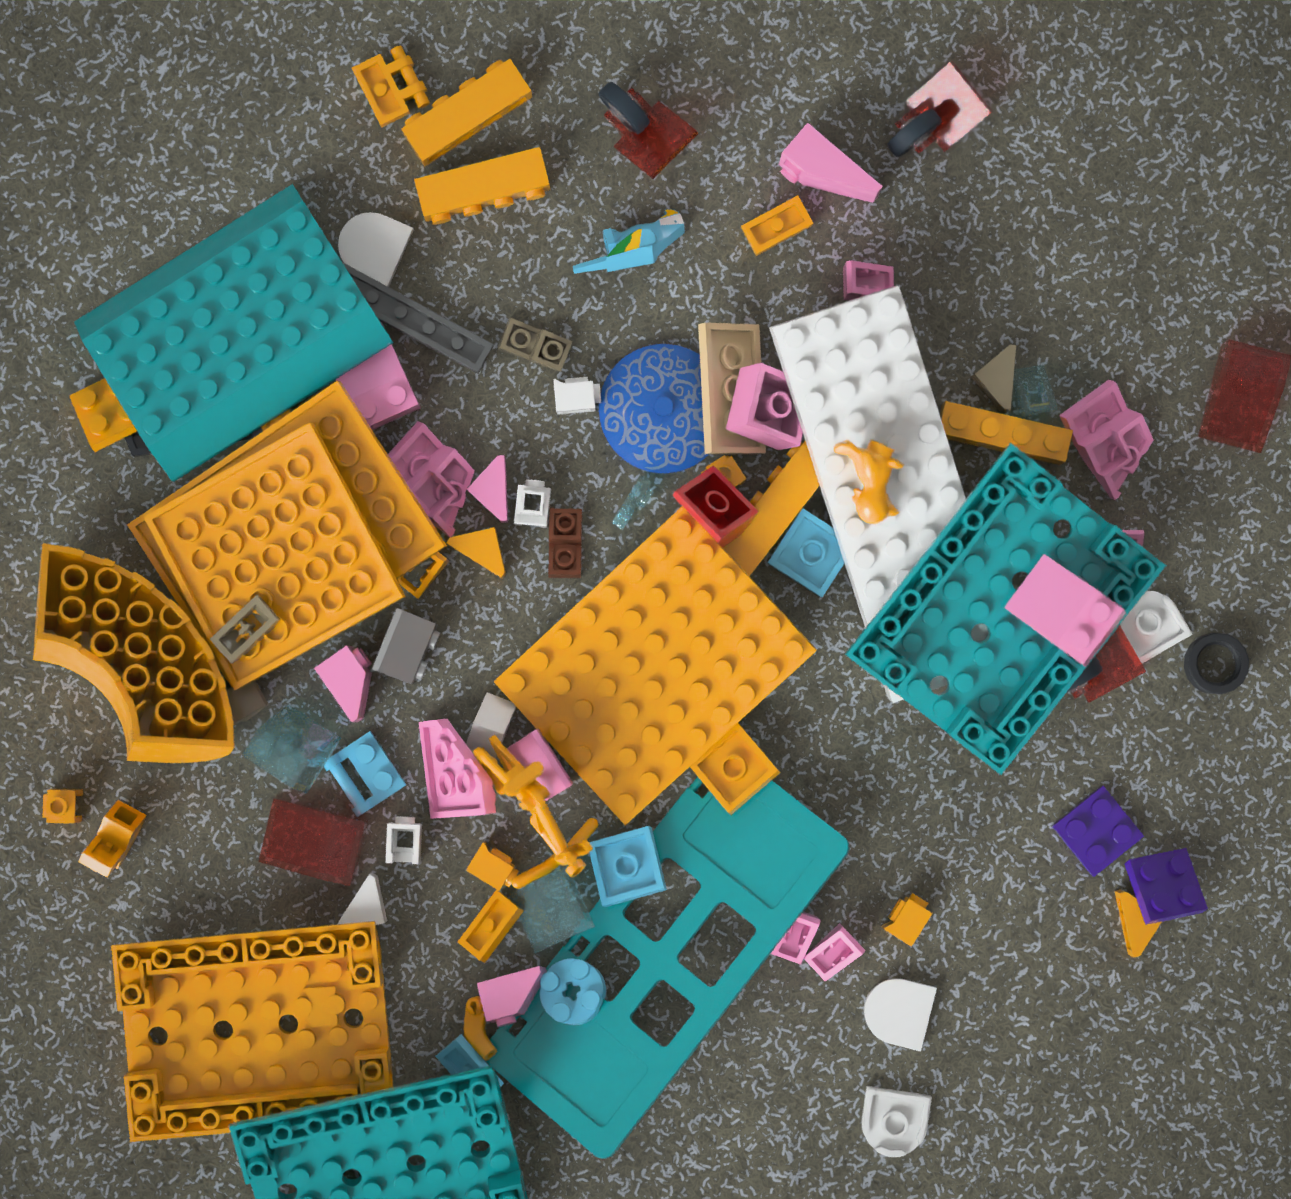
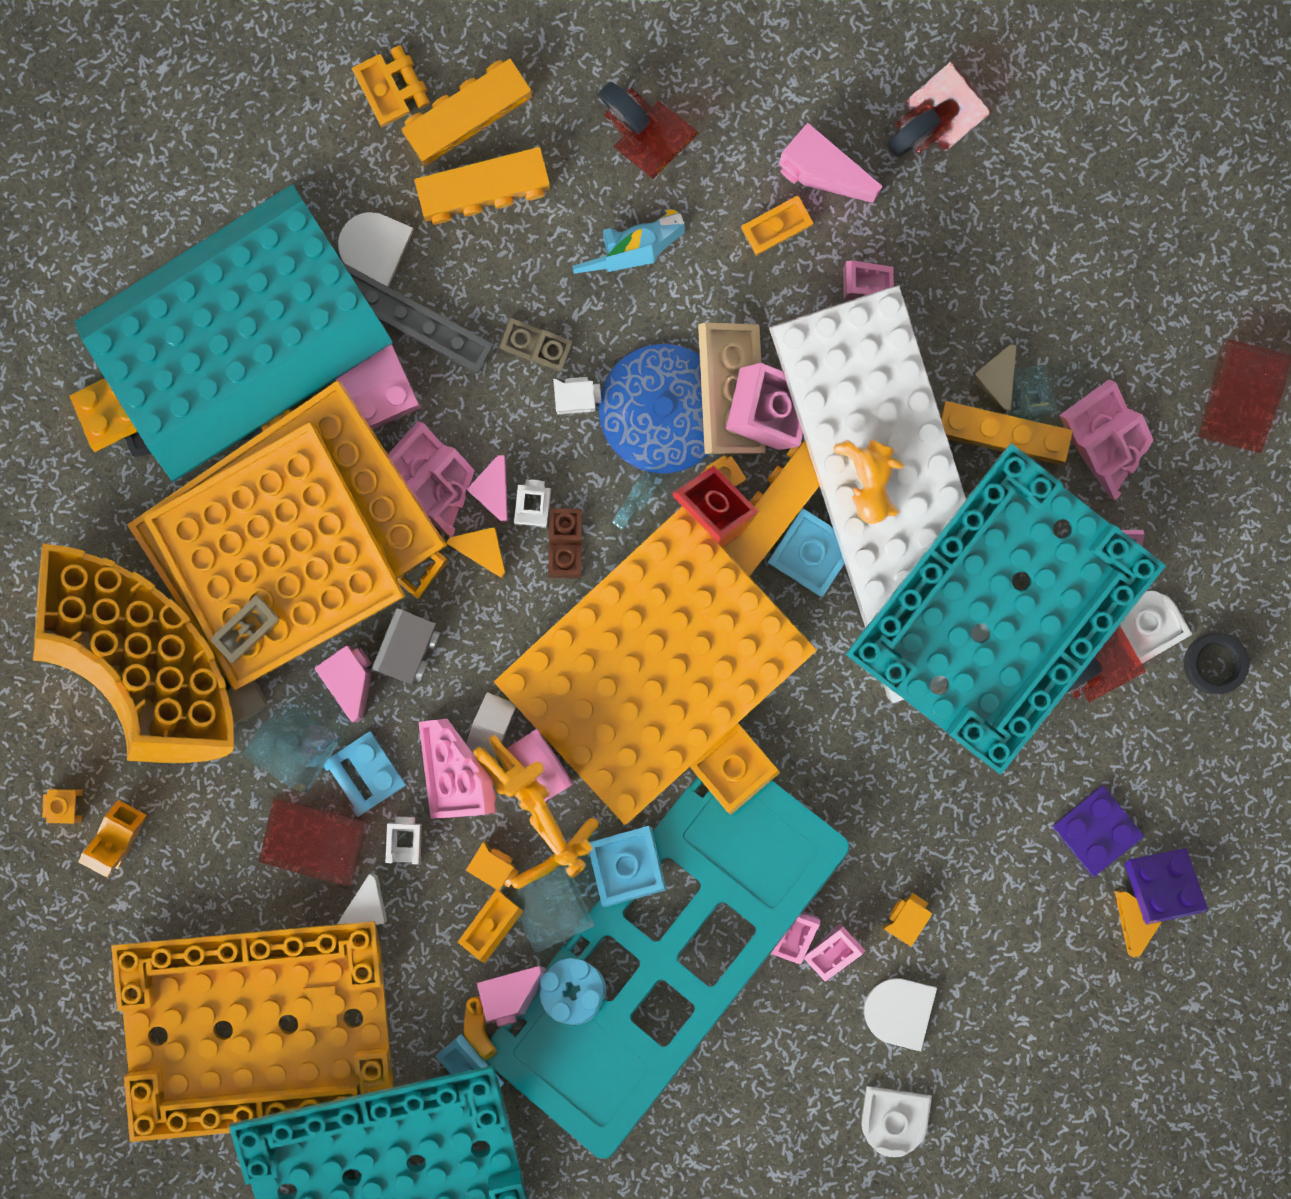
(1065, 610): bright pink slope -> none

